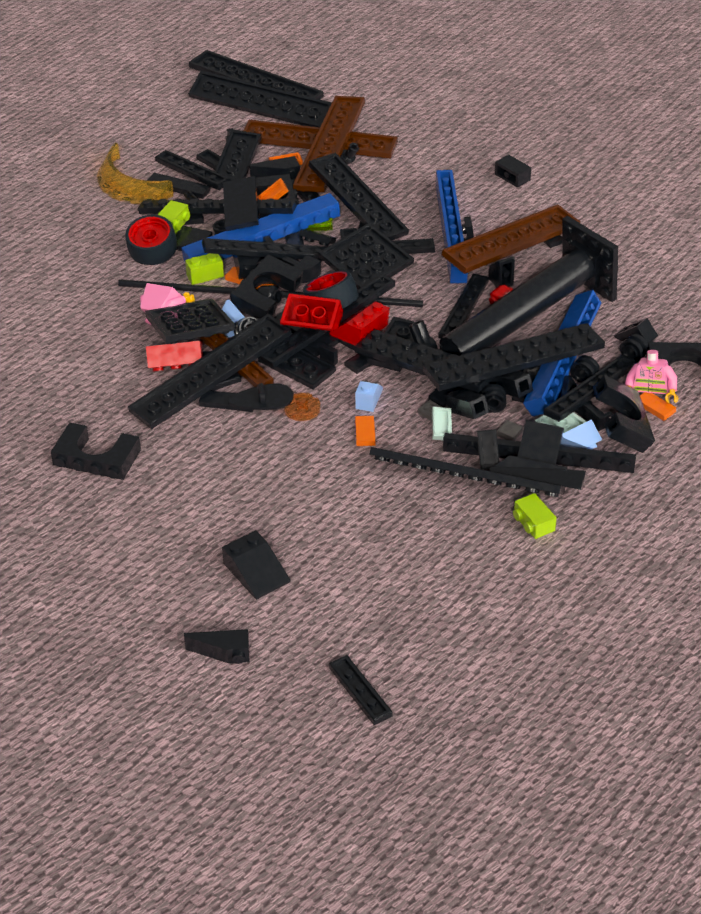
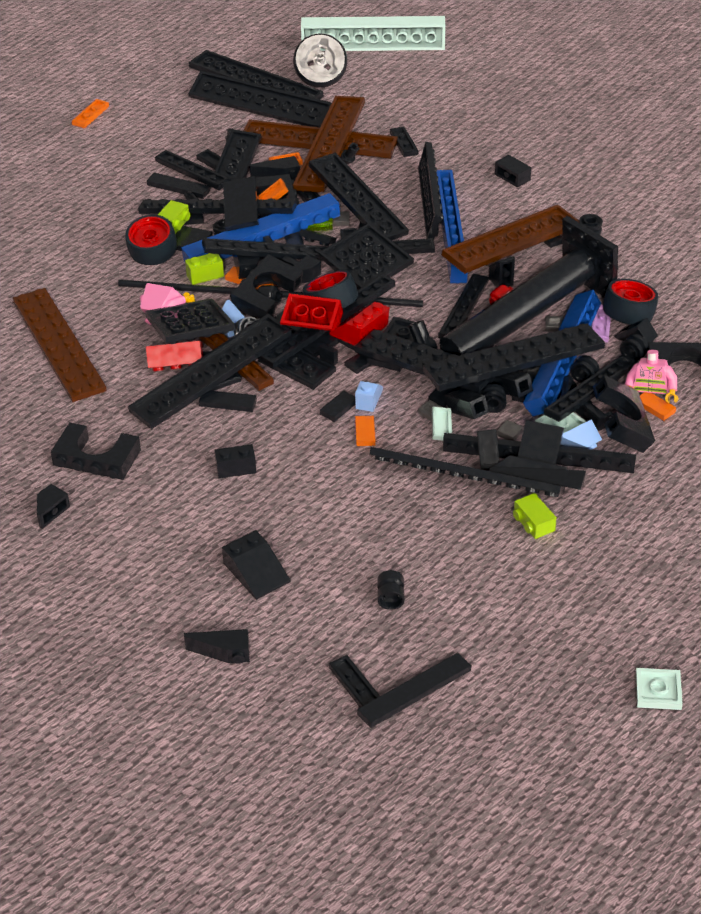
(50, 504): none -> black slope
(59, 345): none -> reddish brown plate
(90, 113): none -> orange tile
(127, 188): clear yellow windscreen -> none
(235, 461): none -> black brick
(263, 397): black shield -> none
(303, 407): clear orange tile -> none
(334, 56): none -> flat silver wheel
(338, 406): none -> black tile
(342, 220): none -> flat silver tile
(380, 32): none -> light aqua brick
(390, 589): none -> black wheel
(404, 141): none -> black tile
(413, 690): none -> black tile
(429, 191): none -> black plate
(467, 228): black plate -> none
(553, 323): none -> flat silver tile
(592, 222): none -> black wheel
(601, 324): none -> lavender tile
(630, 301): none -> black wheel
(658, 688): none -> light aqua plate

